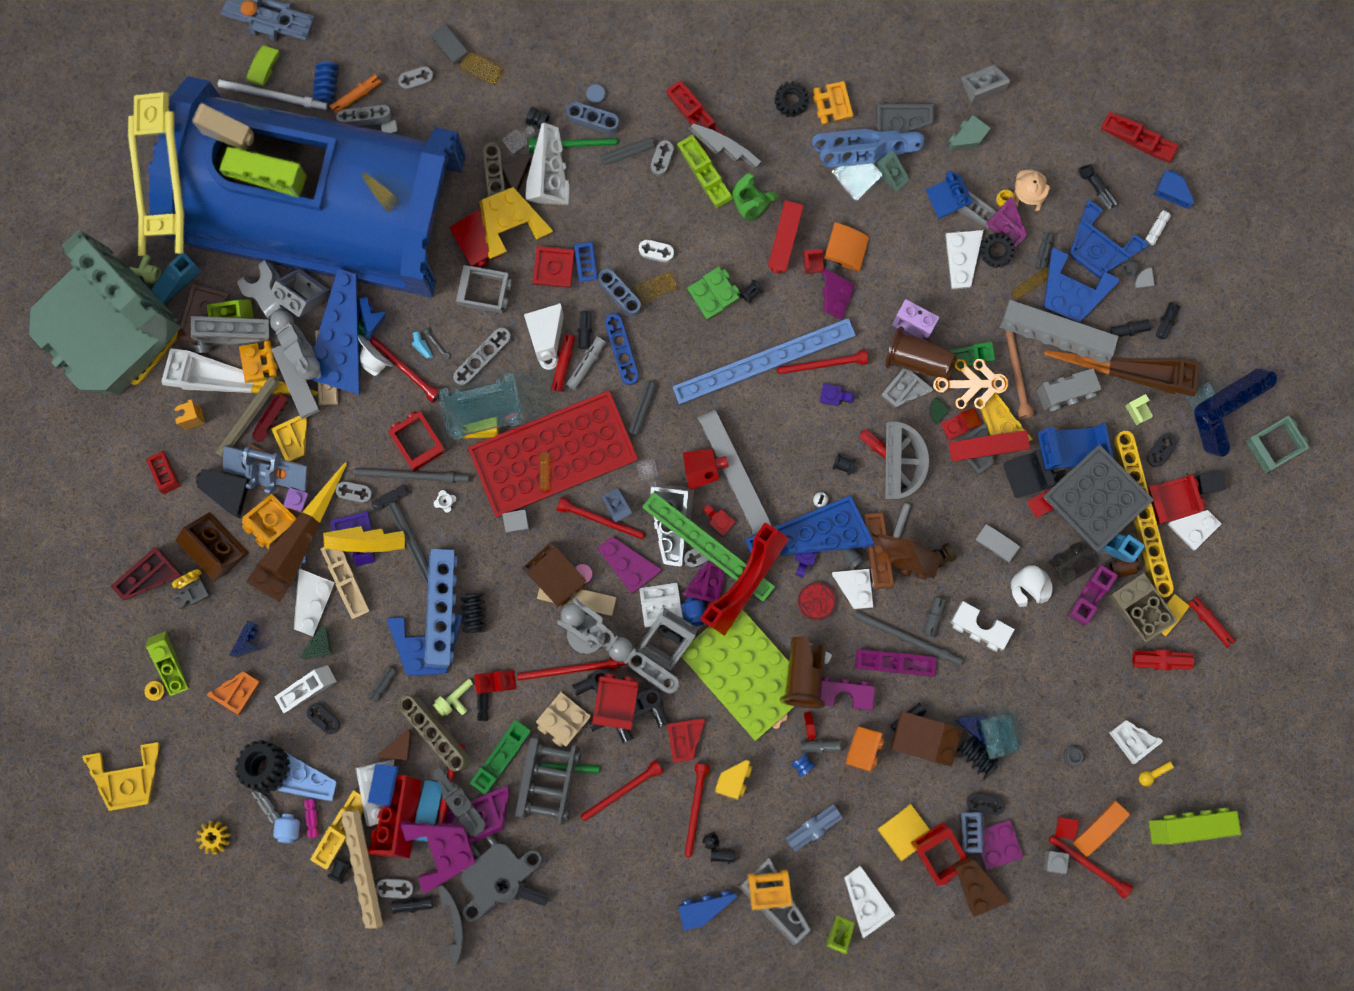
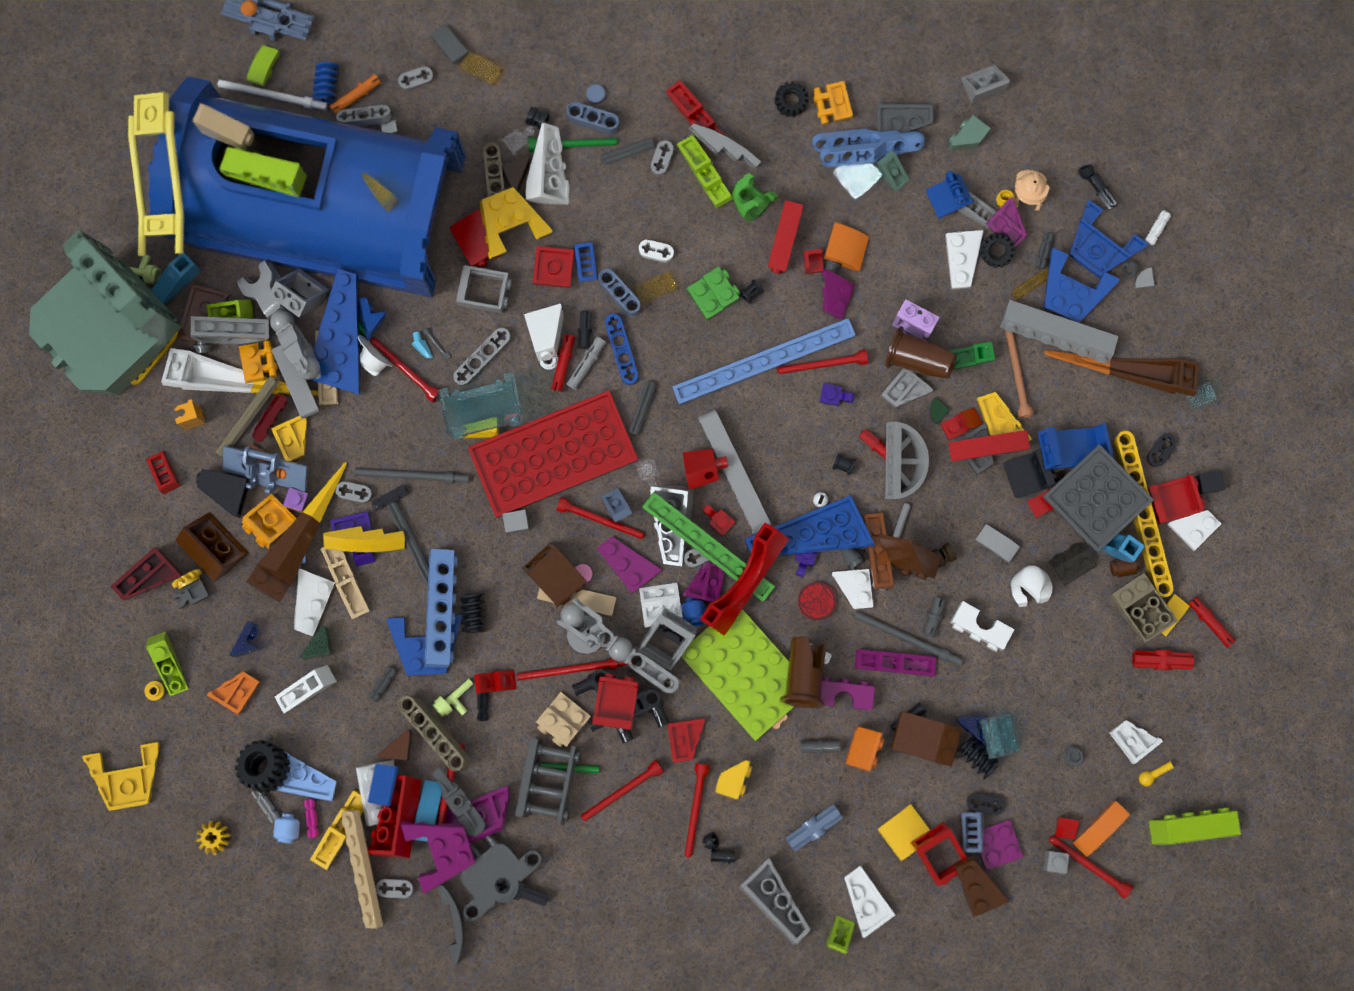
(320, 722): black beam -> none
(339, 871): black bush -> none
(412, 905): black pin -> none
(426, 457): red window -> none
(444, 496): white plate -> none
(500, 757): green slope -> none
(544, 484): clear yellow axle -> none
(699, 913): blue slope -> none
(769, 897): light orange plate -> none
(803, 765): blue wheel -> none
(809, 725): red tile -> none
(974, 383): plant -> none
(1069, 390): light grey wedge -> none
(1093, 591): magenta arch -> none
(1131, 328): black pin -> none
(1139, 137): red slope -> none
(1139, 410): yellowish green panel -> none
(1167, 321): black axle -> none
(1174, 189): blue slope -> none
(1211, 412): clear blue beam -> none
(1262, 454): sand green window -> none

